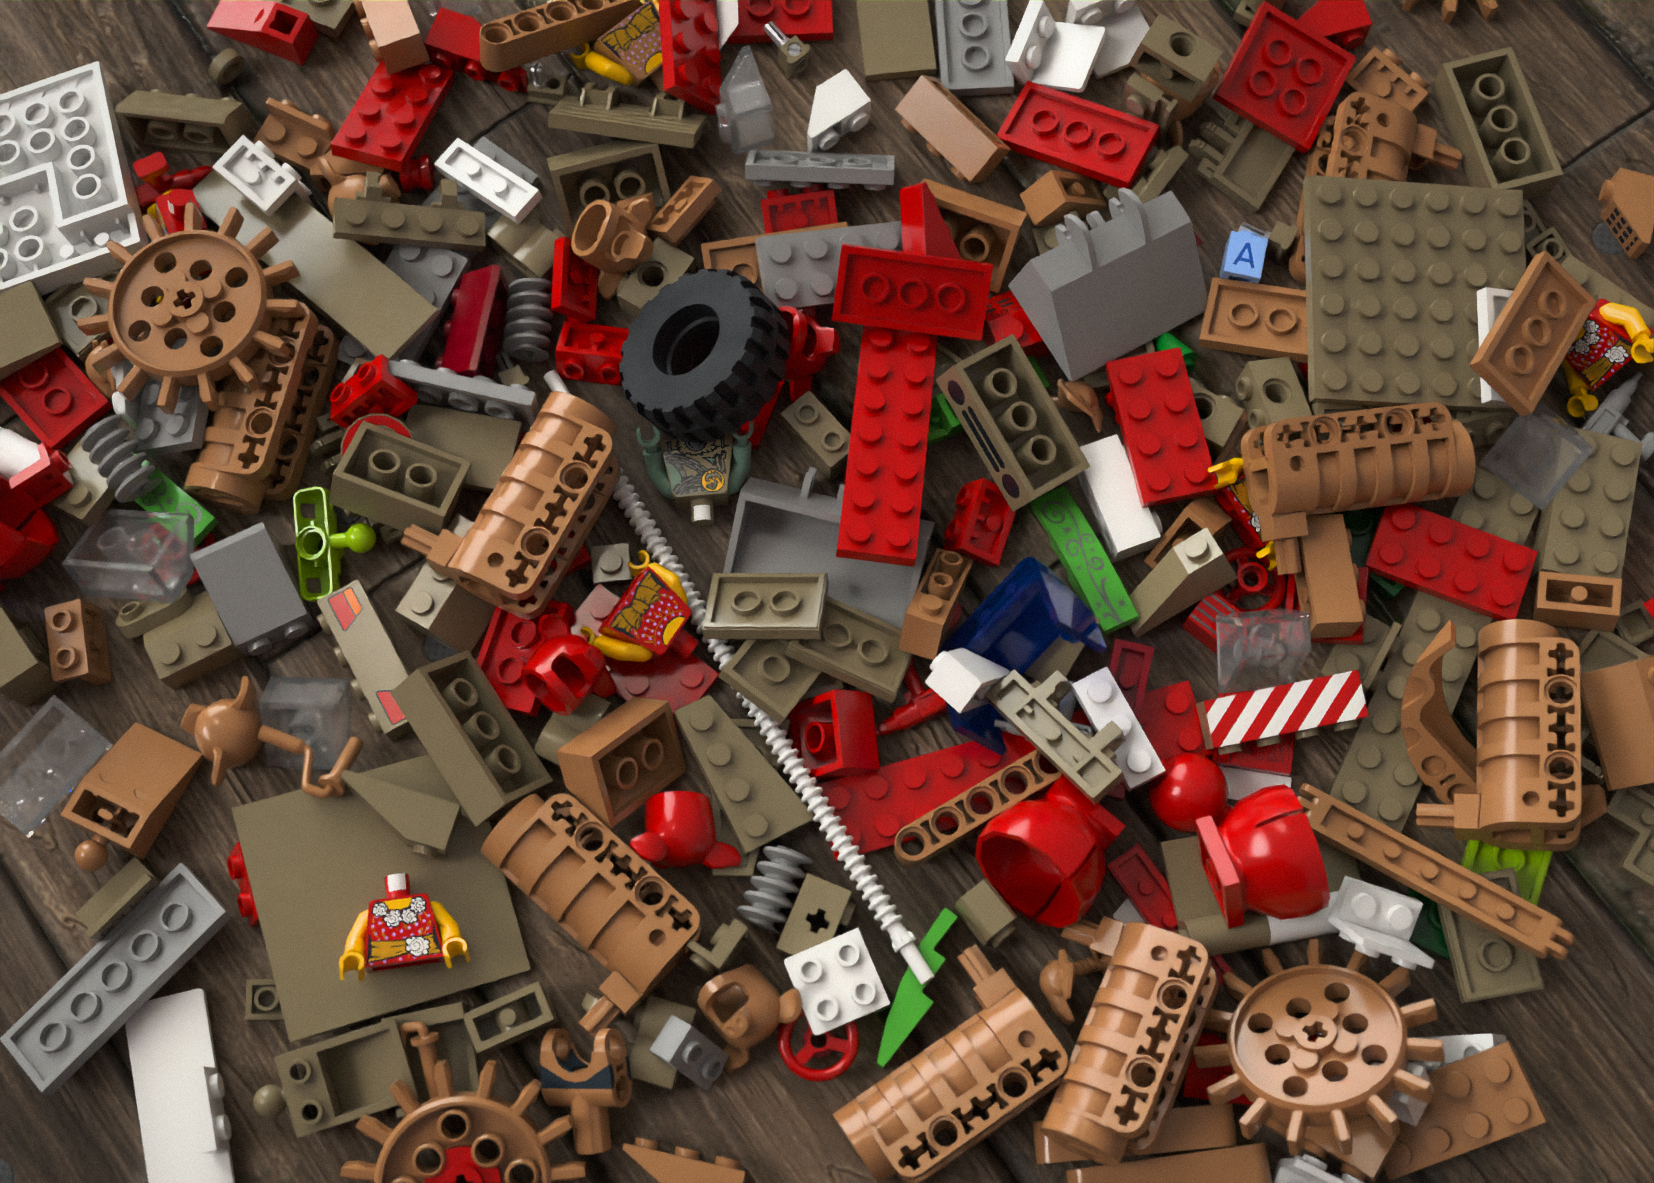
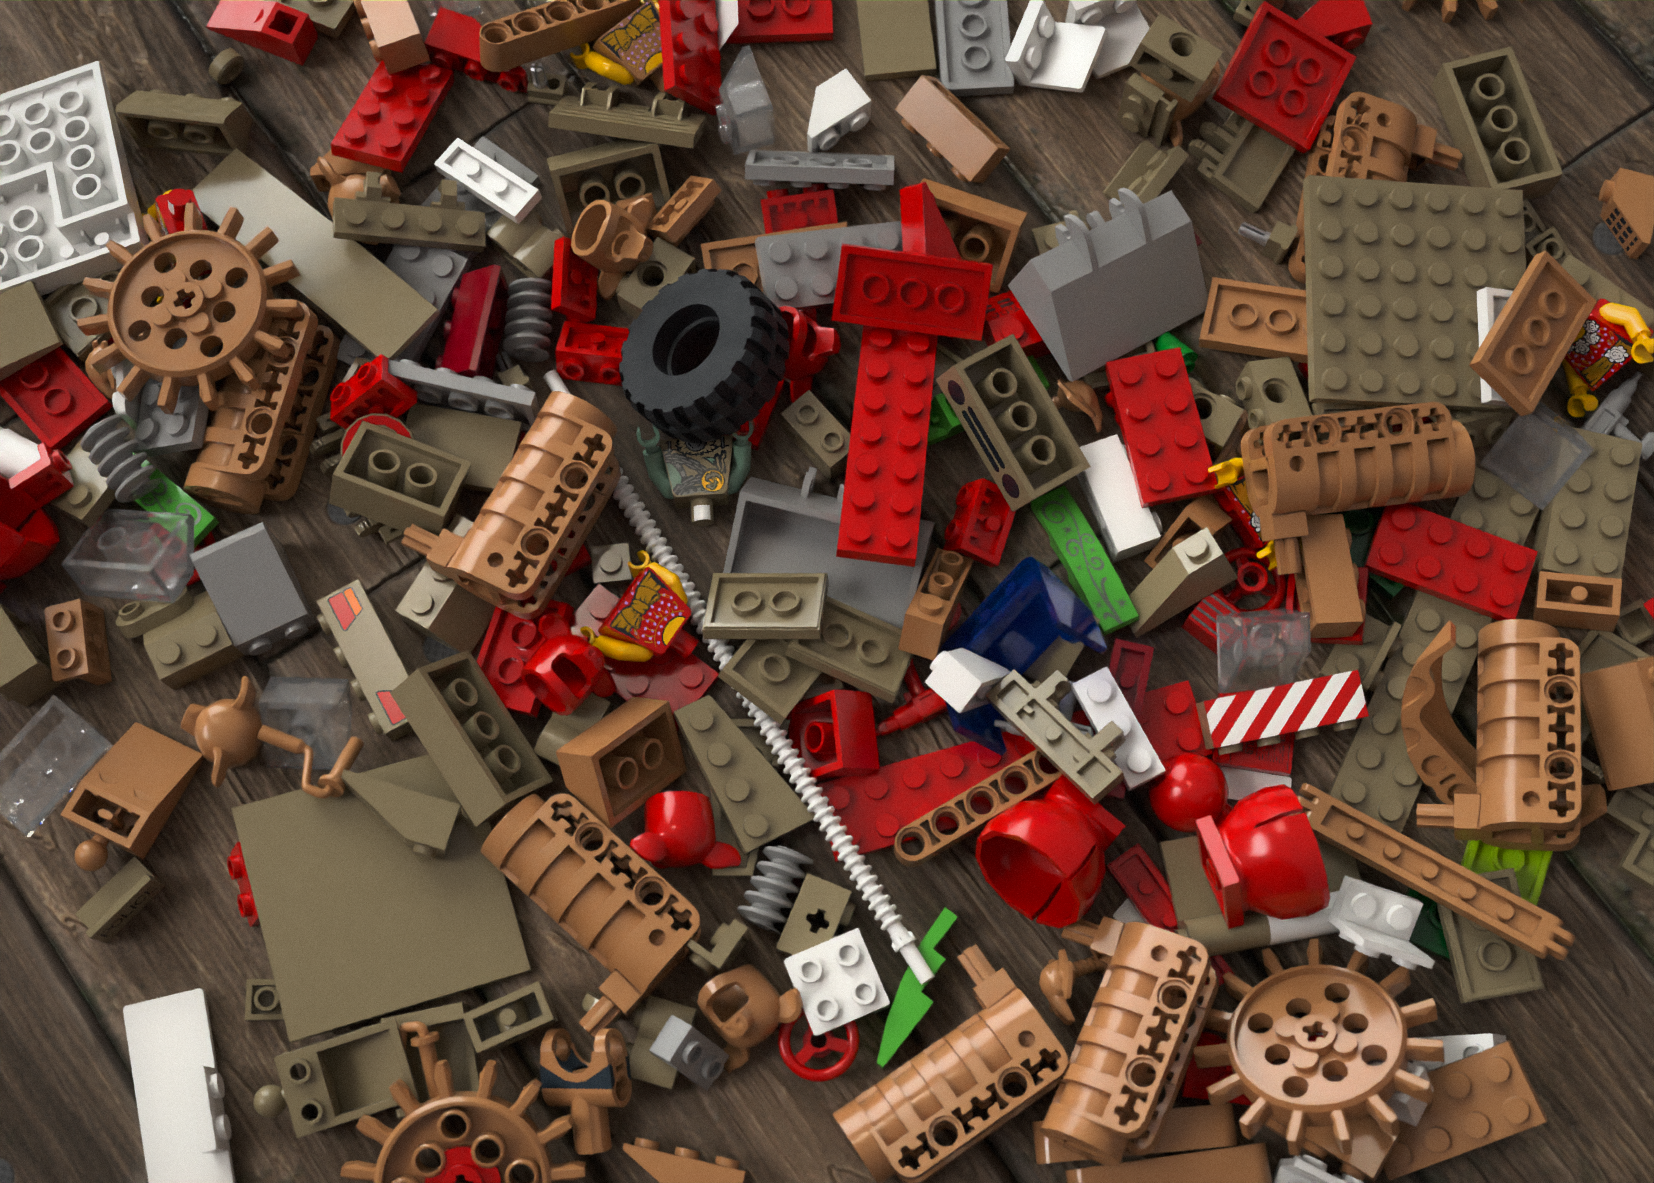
(115, 979): light grey plate -> none
(151, 170): red piece -> none
(260, 177): white bracket -> none
(295, 135): medium nougat bracket -> none
(309, 532): lime piece -> none
(401, 933): torso -> none
(418, 174): red wheel -> none
(792, 54): dark tan piece -> none
(986, 914): dark tan brick -> none
(1059, 194): medium nougat slope -> none
(1078, 135): red plate -> none
(1243, 257): light blue brick -> none
(1381, 77): medium nougat bracket -> none

